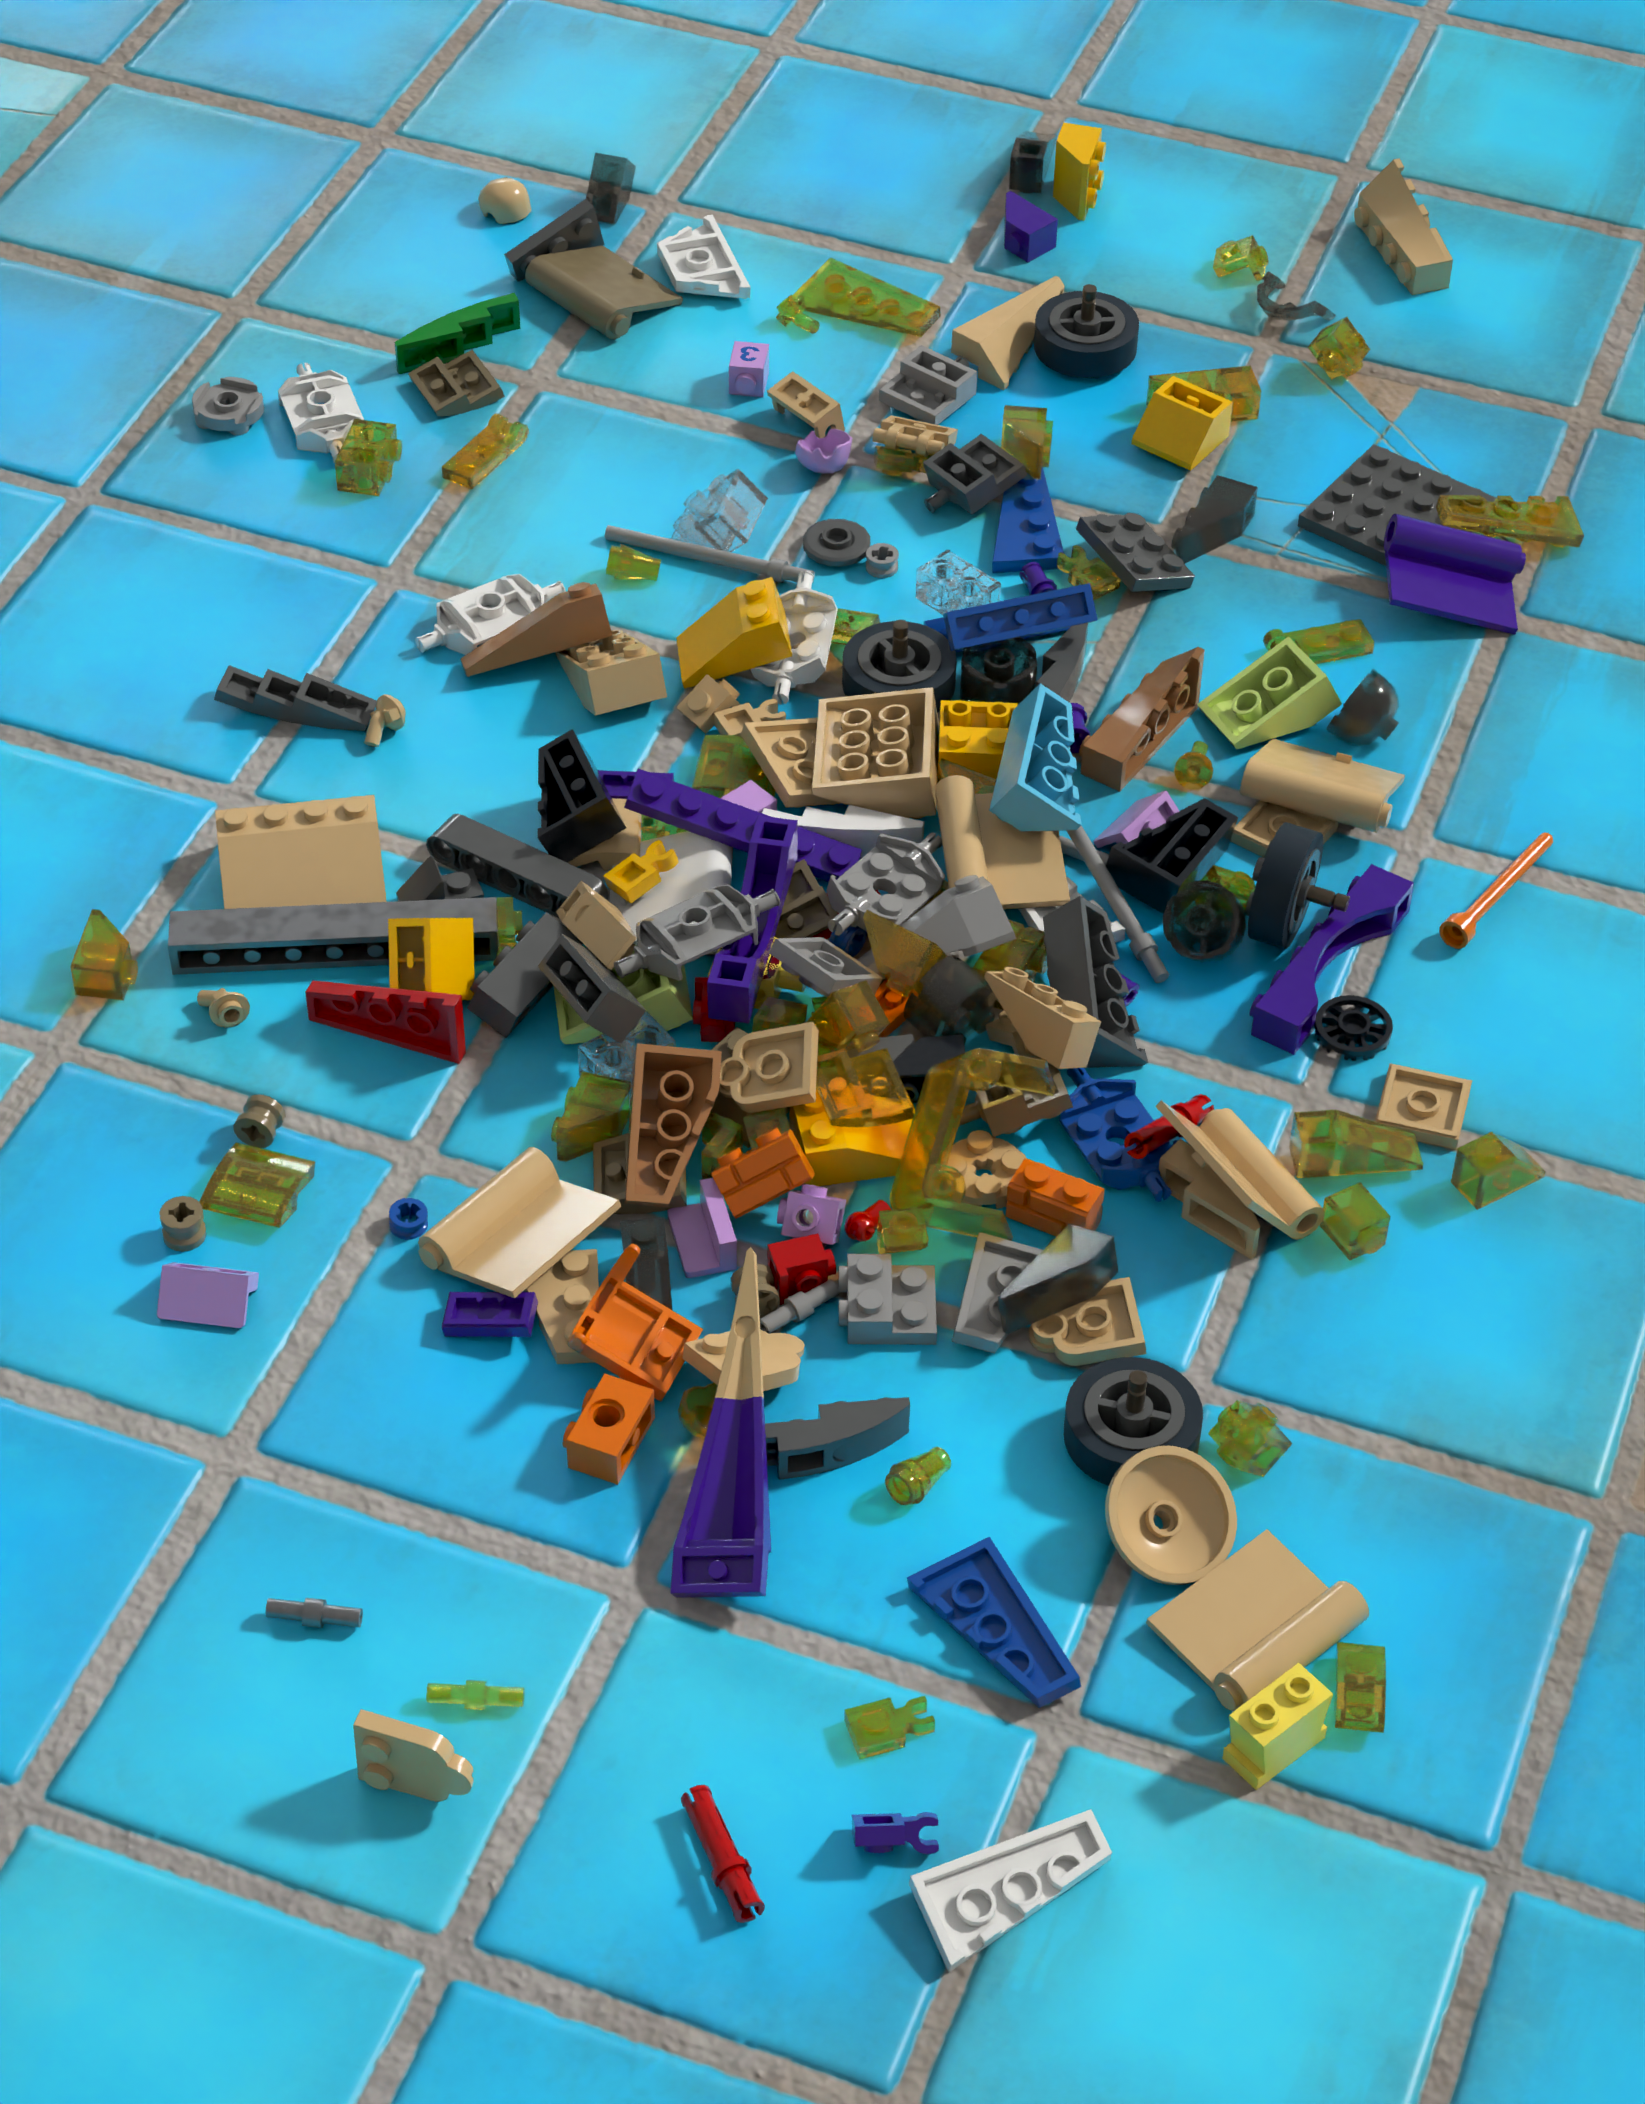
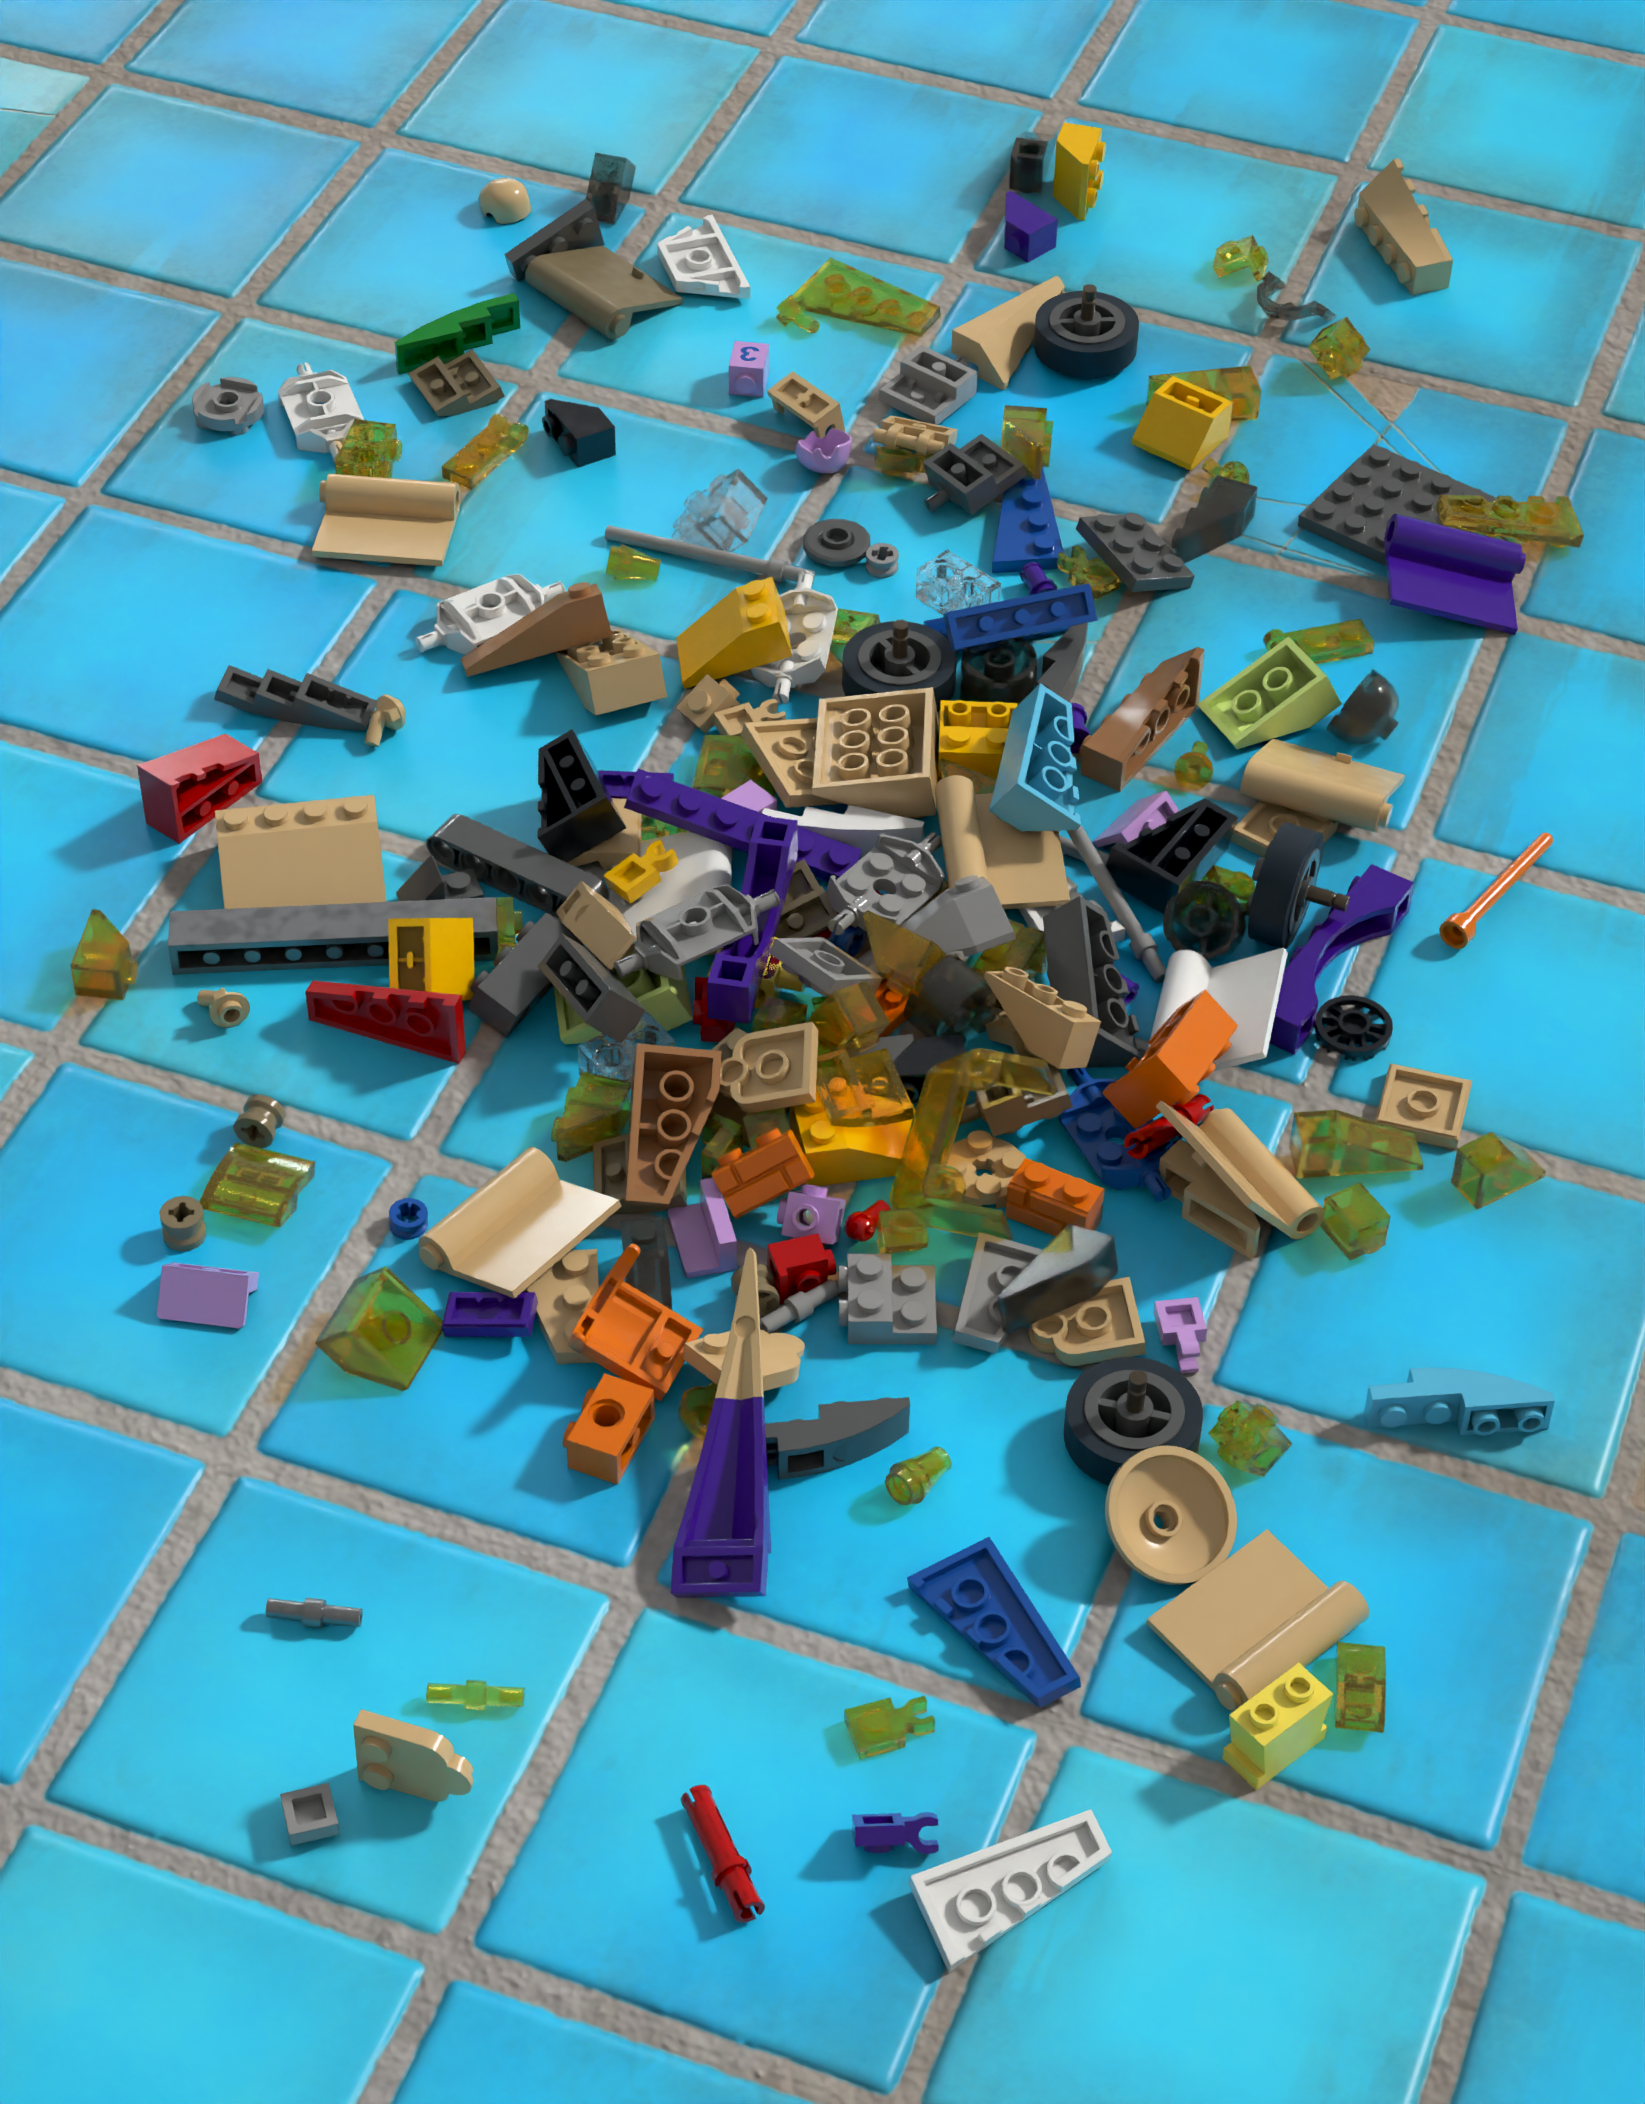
(191, 783): none -> red wedge
(309, 1814): none -> light grey plate
(381, 1331): none -> clear yellow slope
(386, 519): none -> tan door
(580, 431): none -> black slope
(1175, 1061): none -> orange wedge
(1181, 1324): none -> lavender plate
(1231, 470): none -> clear yellow plate
(1243, 988): none -> white door
(1474, 1399): none -> medium azure slope

